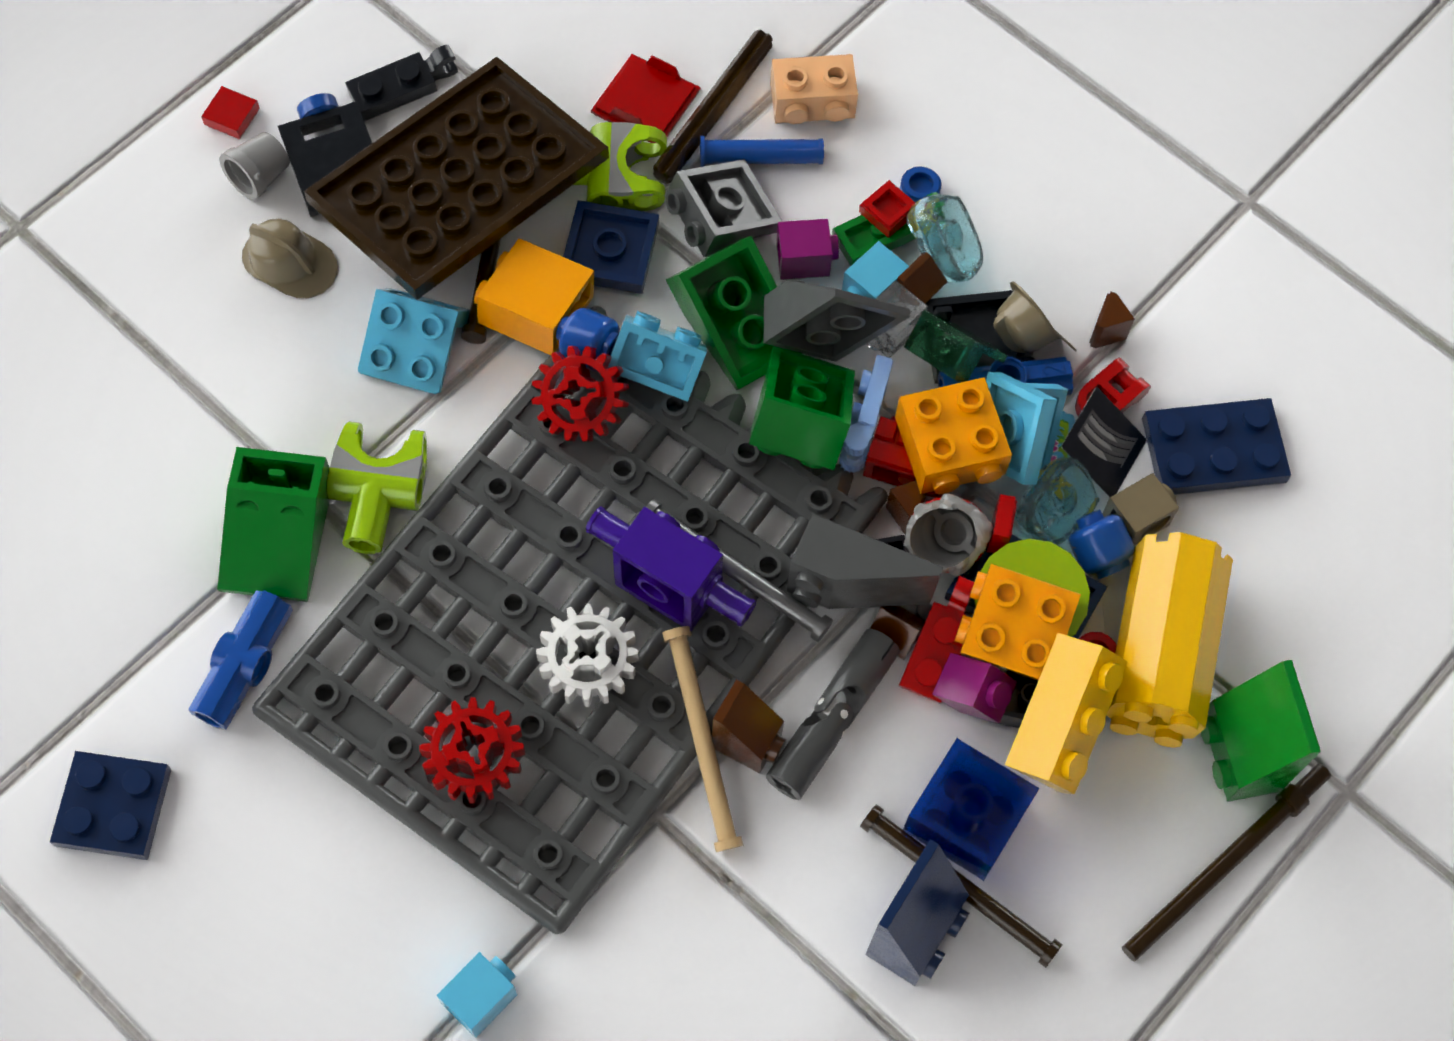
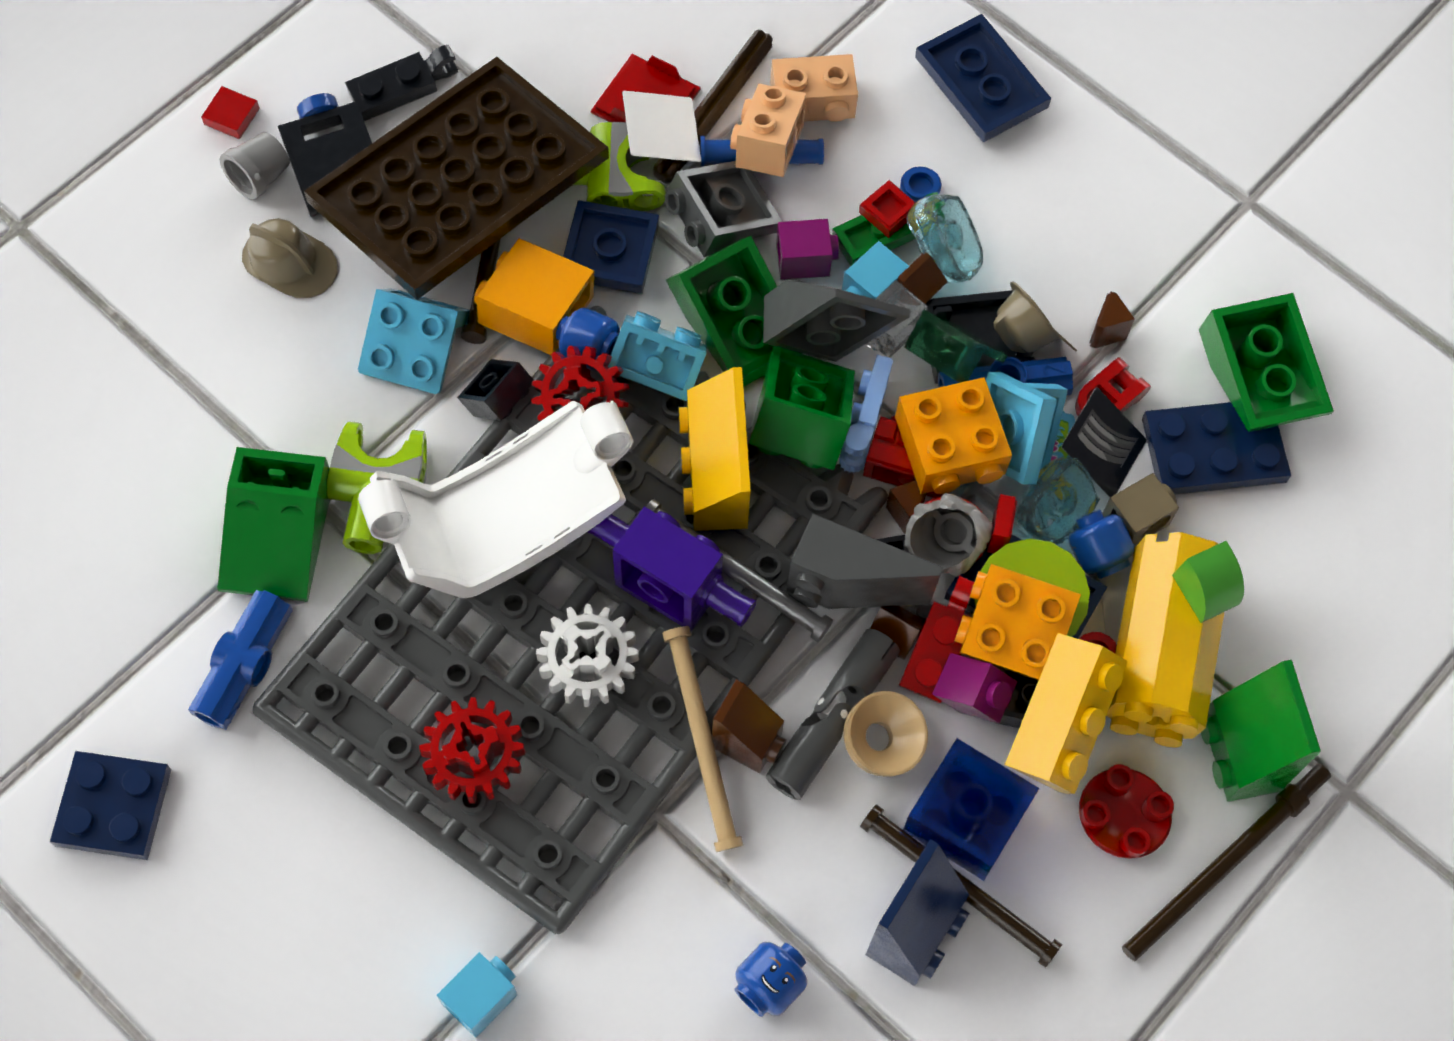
(496, 389): none -> black piece
(506, 506): none -> white panel
(661, 126): none -> white sticker
(716, 453): none -> yellow slope
(769, 129): none -> light nougat brick
(771, 978): none -> blue head
(904, 727): none -> tan piece
(982, 77): none -> dark blue plate
(1125, 812): none -> red dish
(1211, 581): none -> bright green brick
(1265, 362): none -> green slope

